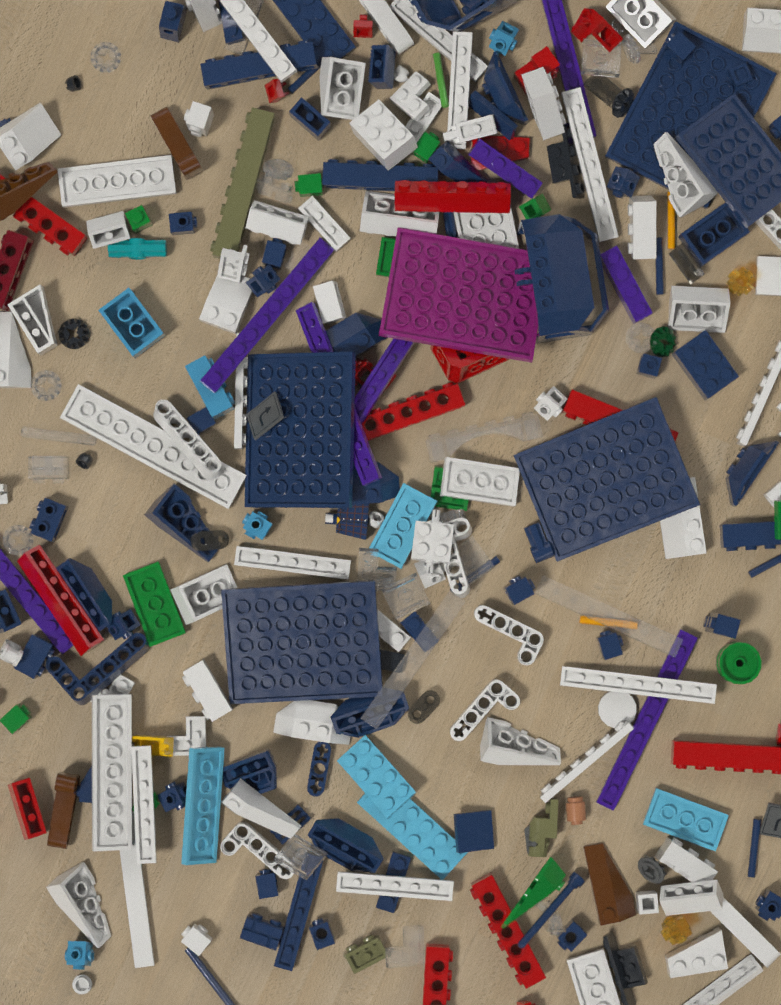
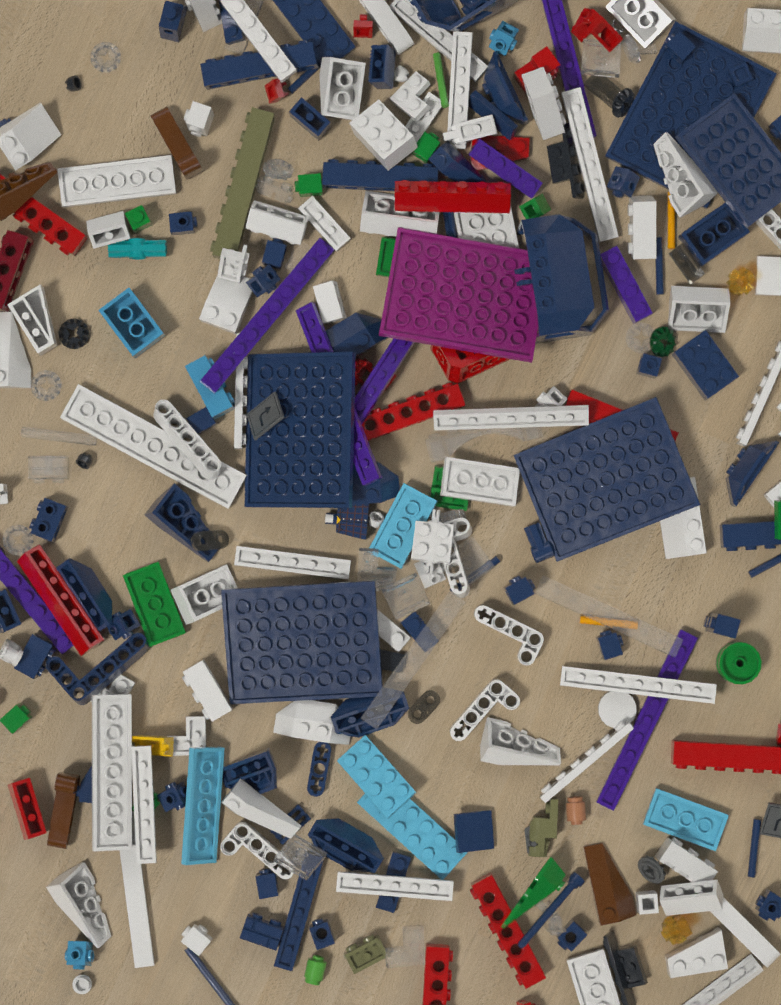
(262, 530): dark azure brick -> none
(315, 970): none -> bright green brick
(511, 417): none -> white plate

